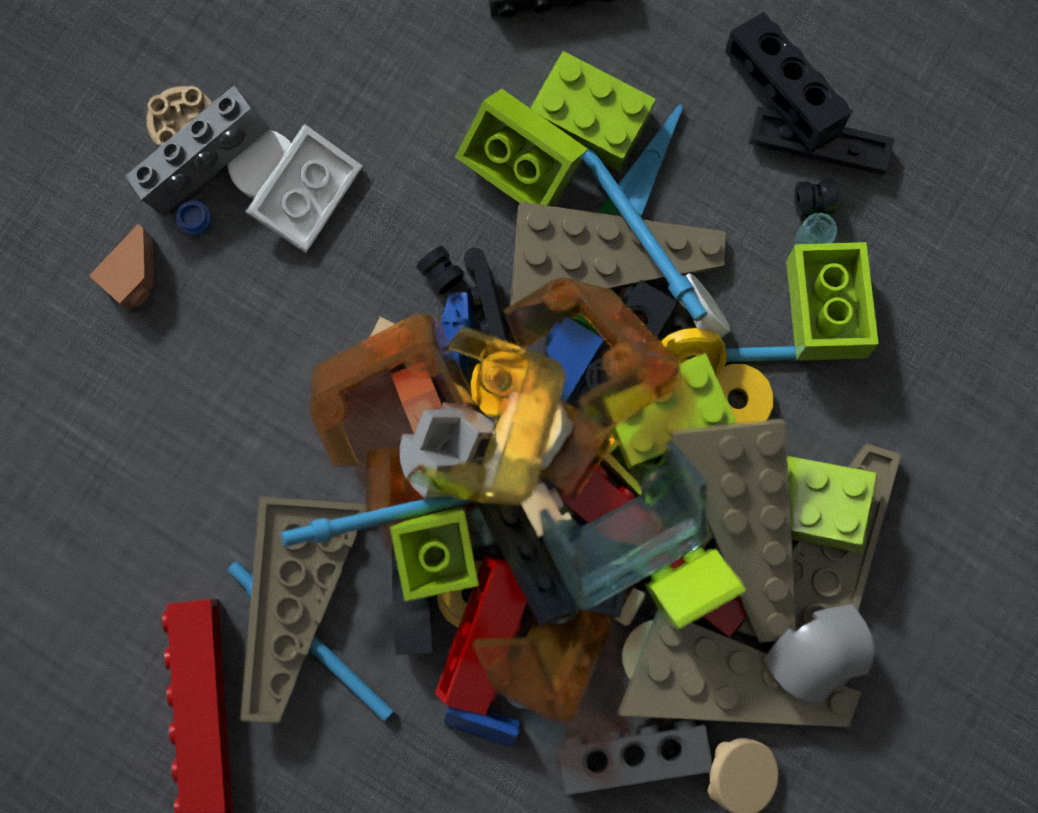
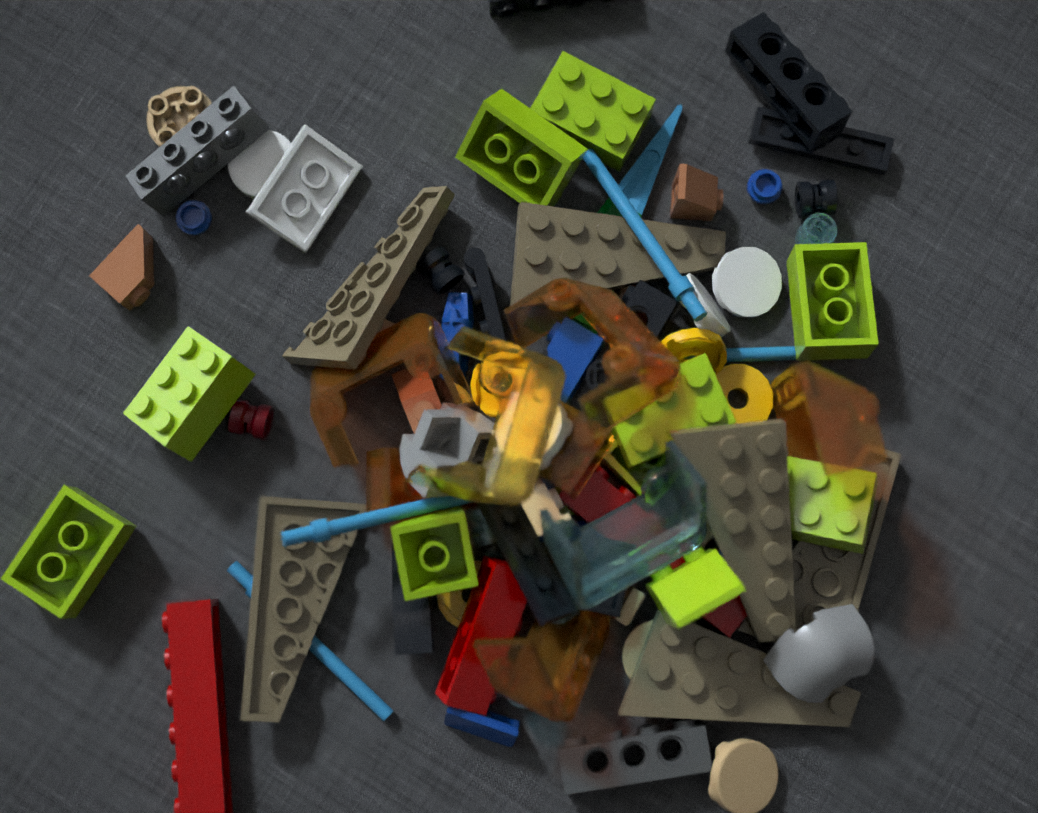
(68, 552): none -> lime brick
(189, 394): none -> lime brick
(251, 419): none -> dark red wheel
(371, 289): none -> dark tan wing
(695, 194): none -> nougat slope
(747, 282): none -> white tile
(764, 186): none -> blue plate
(828, 418): none -> clear orange windscreen

